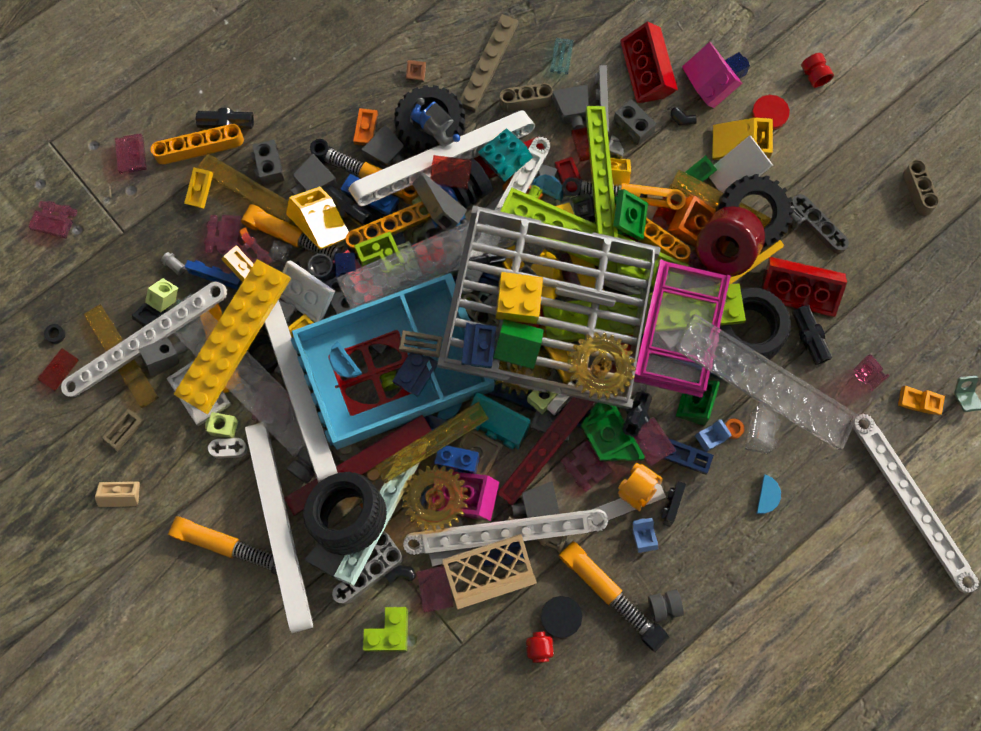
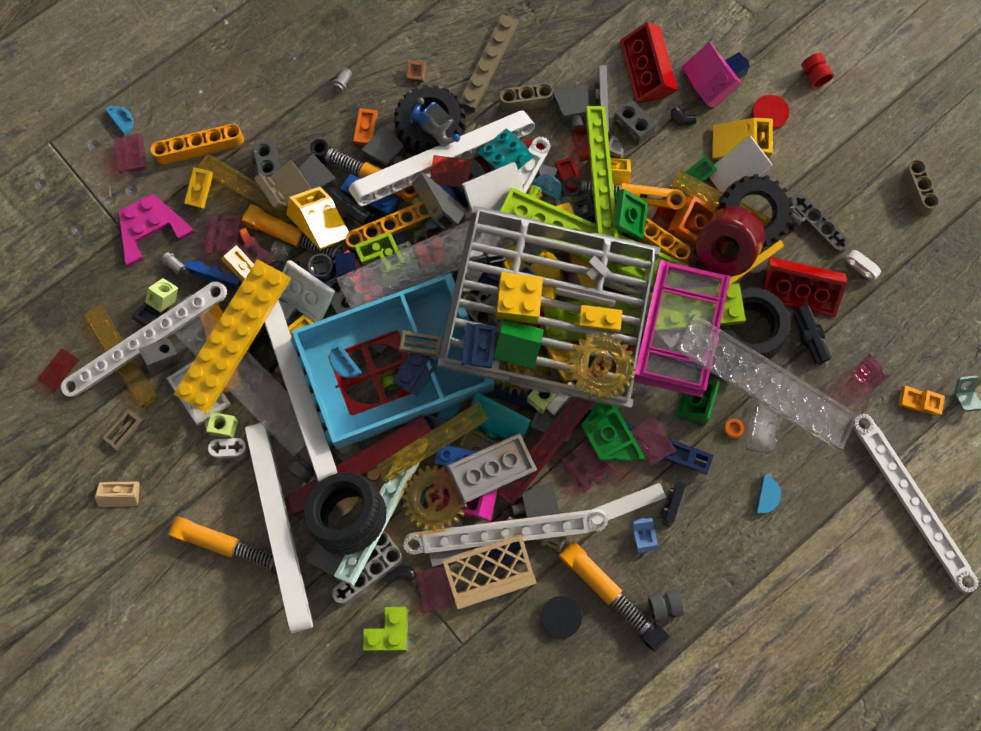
(52, 224): clear pink plate -> none
(59, 338): black piece -> none
(121, 118): none -> dark azure tile
(144, 220): none -> dark pink wing
(224, 117): black piece -> none
(282, 185): none -> dark tan bracket
(340, 83): none -> light grey pin
(491, 468): none -> light grey tile
(493, 188): none -> white tile
(539, 647): red head -> none
(559, 68): clear light blue tile -> none
(598, 267): none -> white tile
(600, 318): none -> yellow plate
(637, 414): black piece -> none
(639, 487): light orange brick -> none
(713, 435): medium blue bracket -> none
(863, 265): none -> white beam

